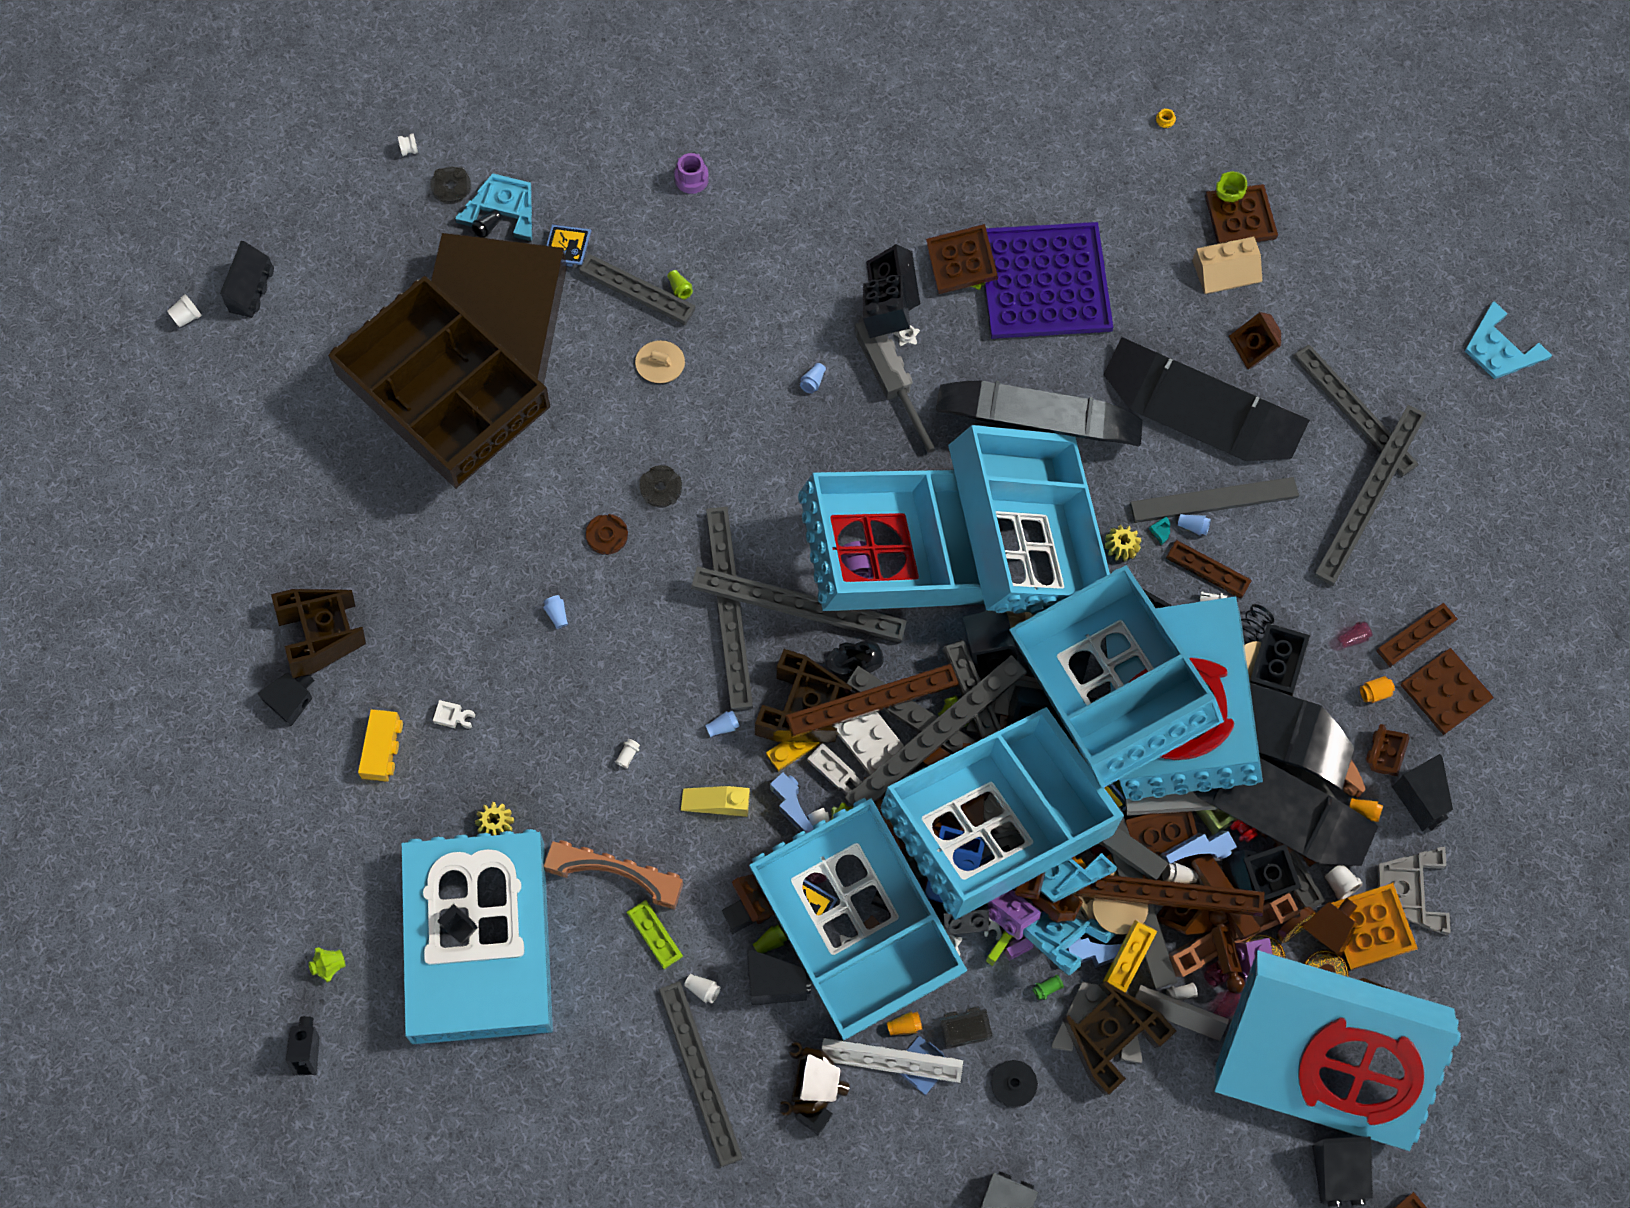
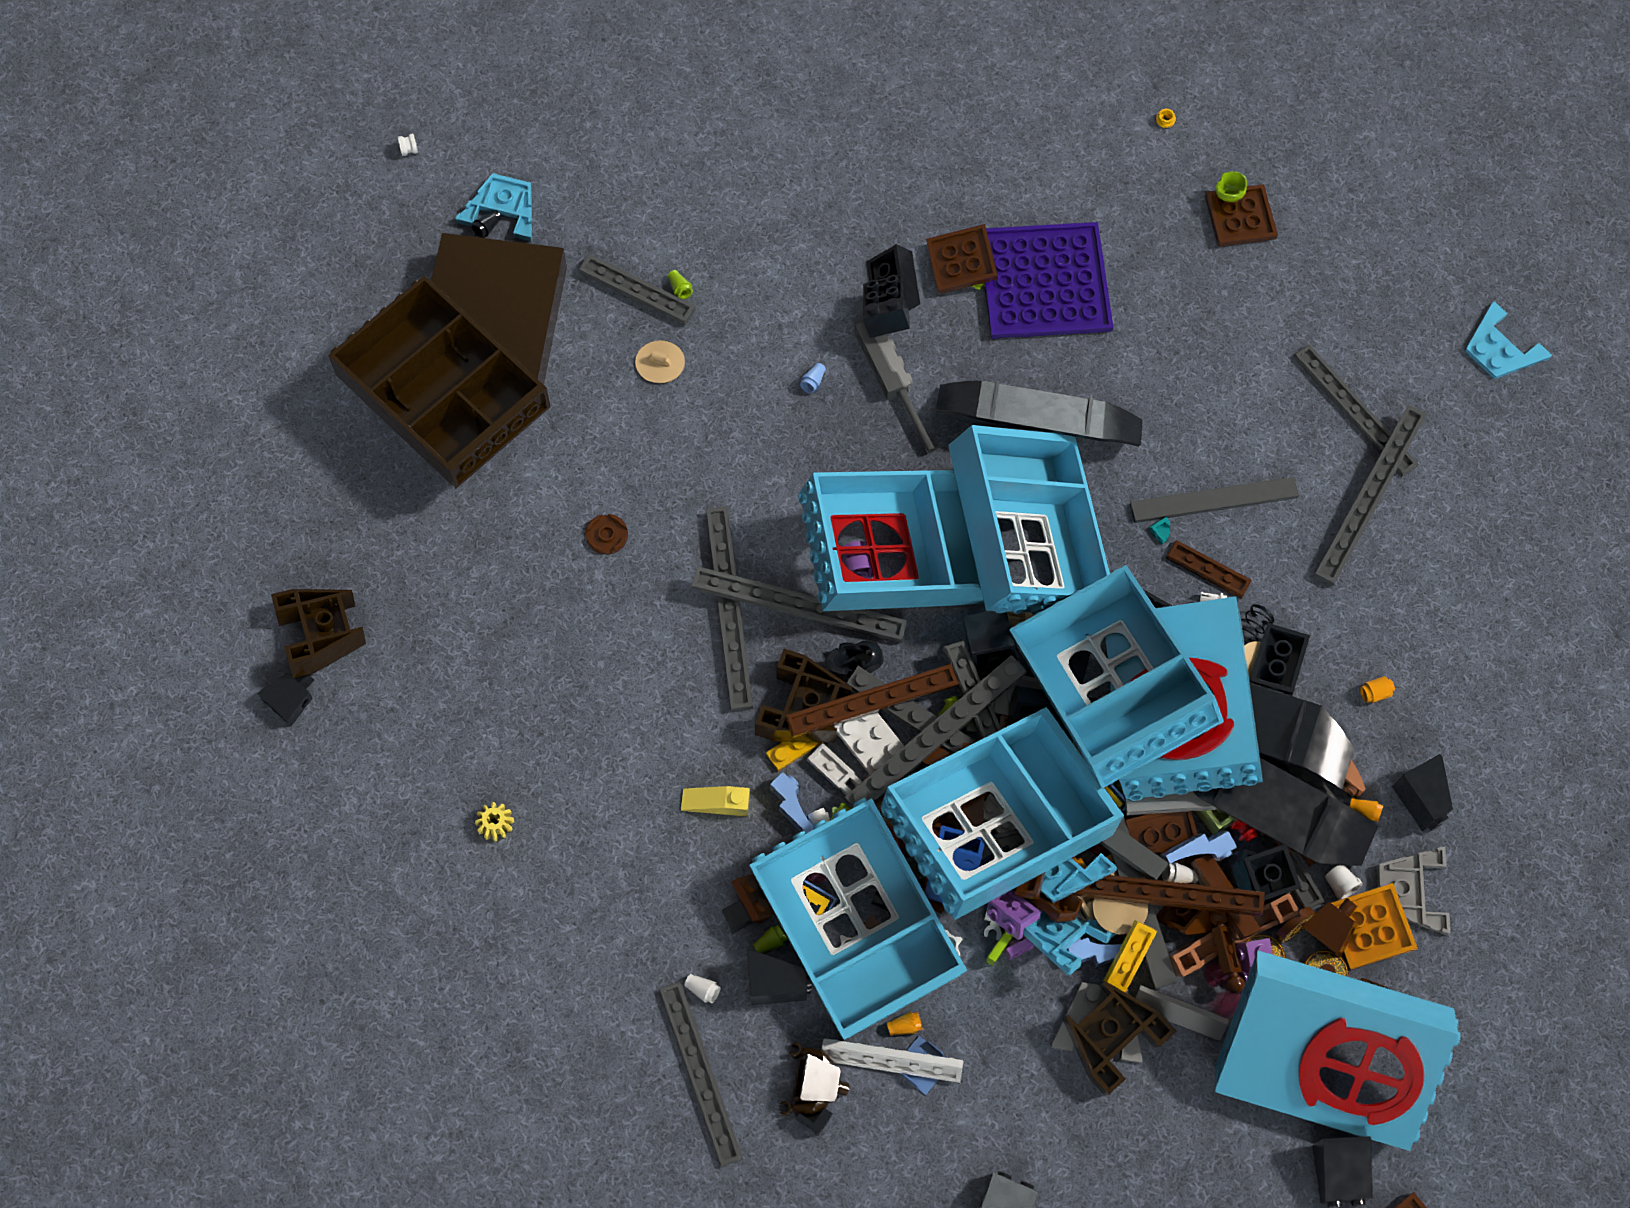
(184, 311): white piece -> none
(246, 280): black slope -> none
(303, 1047): black torso -> none
(326, 963): lime rock -> none
(380, 745): yellow brick -> none
(450, 174): clear smoke plate -> none
(450, 714): white plate -> none
(457, 924): black panel -> none
(476, 987): medium azure panel -> none
(555, 609): light blue cone -> none
(565, 859): nougat arch -> none
(572, 240): piece -> none
(627, 753): white pin -> none
(654, 934): lime tile -> none
(663, 497): clear smoke plate -> none
(691, 173): medium lavender piece -> none
(723, 724): light blue cone -> none
(905, 339): white plate -> none
(965, 1028): clear smoke brick -> none
(971, 922): black brick -> none
(1010, 1095): black plate -> none
(1047, 987): bright green pin -> none
(1114, 543): light yellow gear -> none
(1182, 992): white pin -> none
(1195, 523): light blue cone -> none
(1202, 405): black piece -> none
(1228, 265): tan slope -> none
(1256, 339): reddish brown slope -> none
(1356, 634): clear pink cone -> none
(1387, 751): reddish brown bracket -> none
(1416, 635): reddish brown plate -> none
(1447, 691): reddish brown plate -> none

